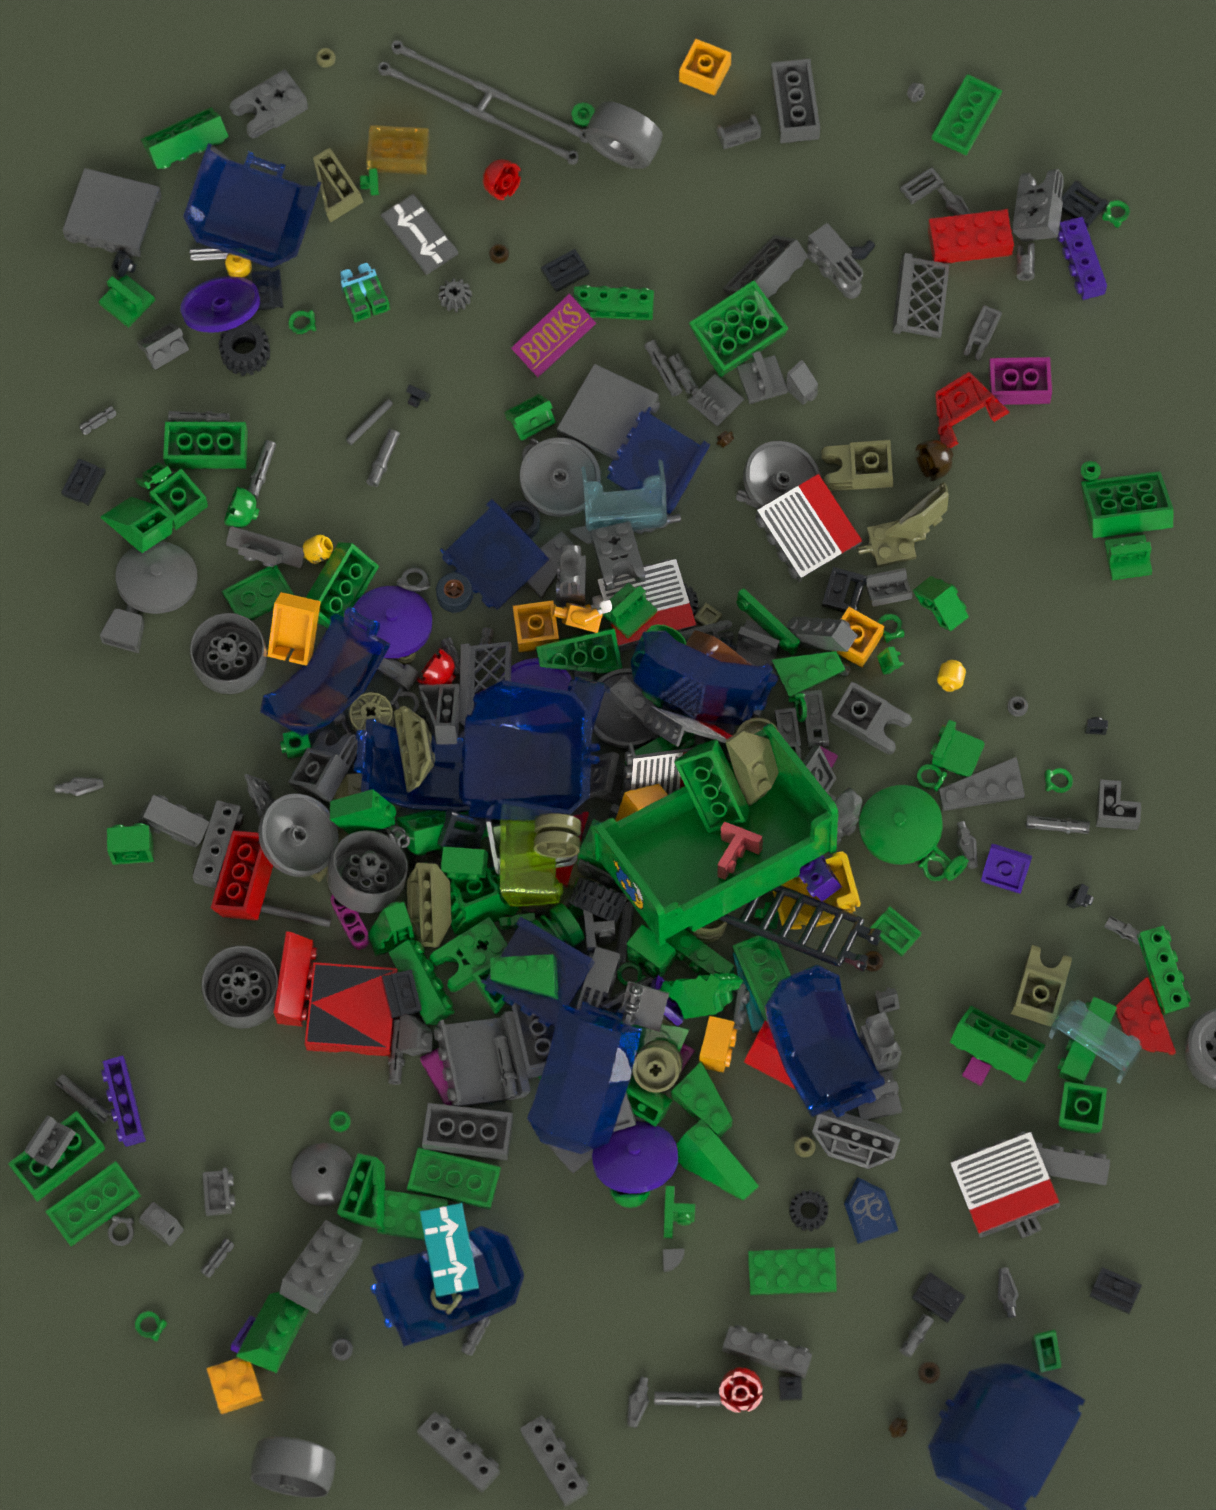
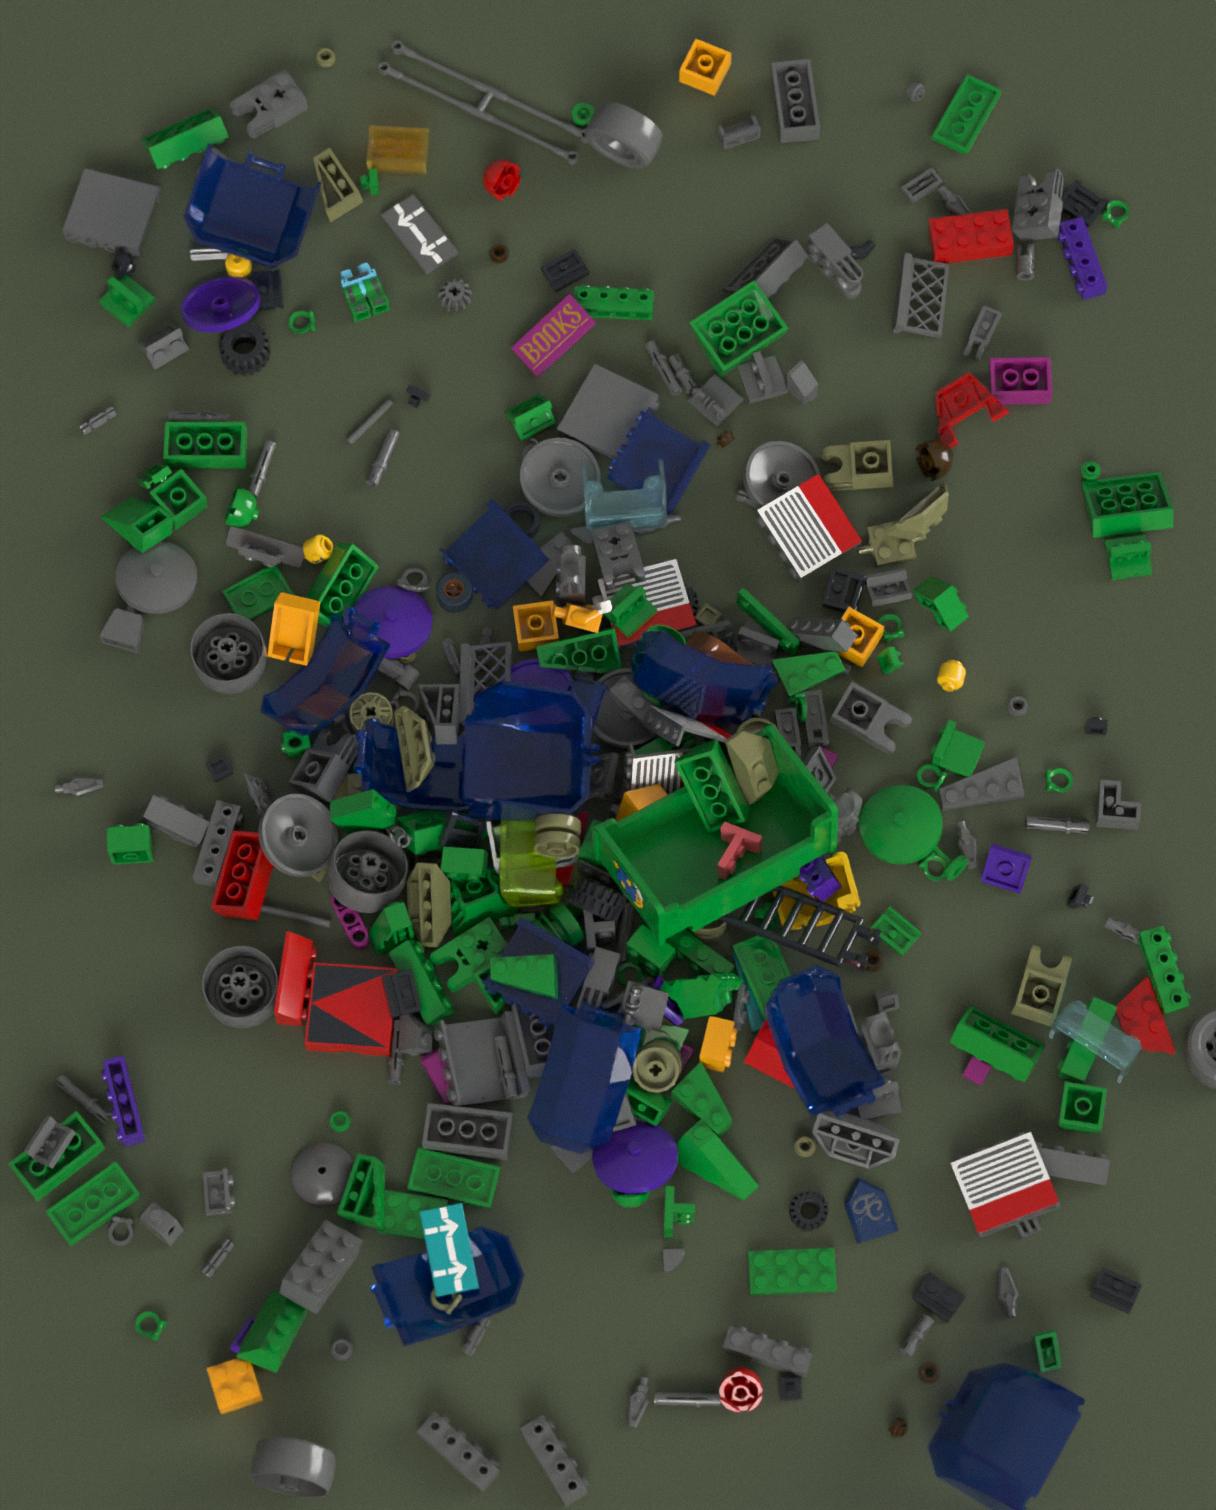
(83, 482): black plate -> none
(219, 768): none -> black plate
(438, 670): red cylinder -> none

